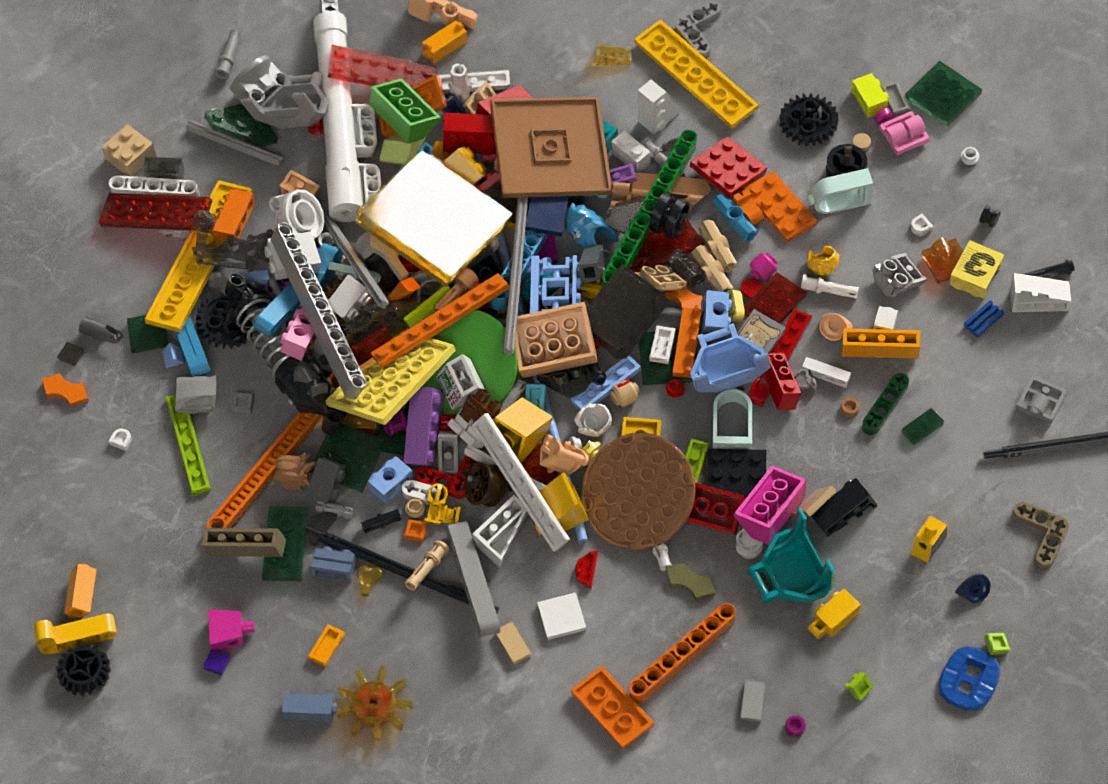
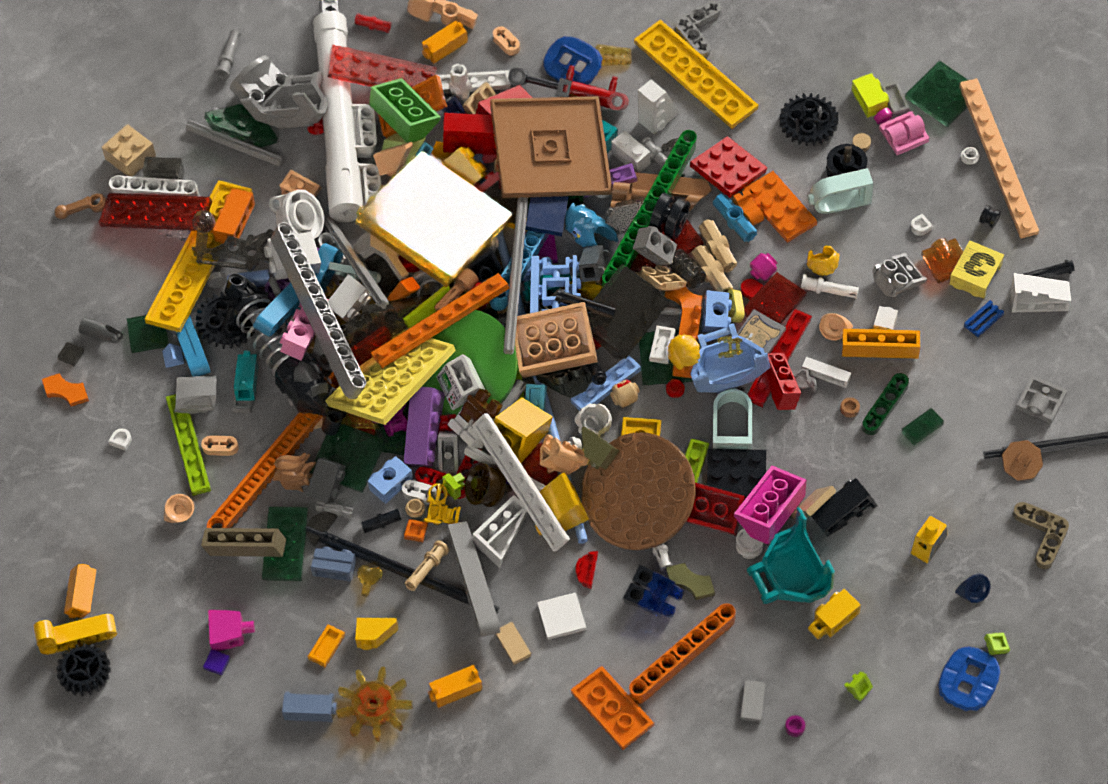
(63, 211): none -> medium nougat piece
(178, 508): none -> light nougat piece
(219, 445): none -> light nougat beam
(246, 376): none -> teal brick
(373, 23): none -> red pin
(374, 631): none -> yellow slope
(392, 159): none -> light nougat slope
(454, 484): none -> lime tile
(455, 686): none -> light orange brick
(508, 38): none -> light nougat beam
(570, 88): none -> red piece
(580, 52): none -> blue piece
(591, 306): none -> black axle
(597, 449): none -> olive slope
(652, 592): none -> clear blue hips
(655, 246): none -> light grey brick
(683, 351): none -> yellow hair
(730, 341): none -> clear yellow piece
(999, 158): none -> light nougat plate
(1022, 460): none -> medium nougat piece

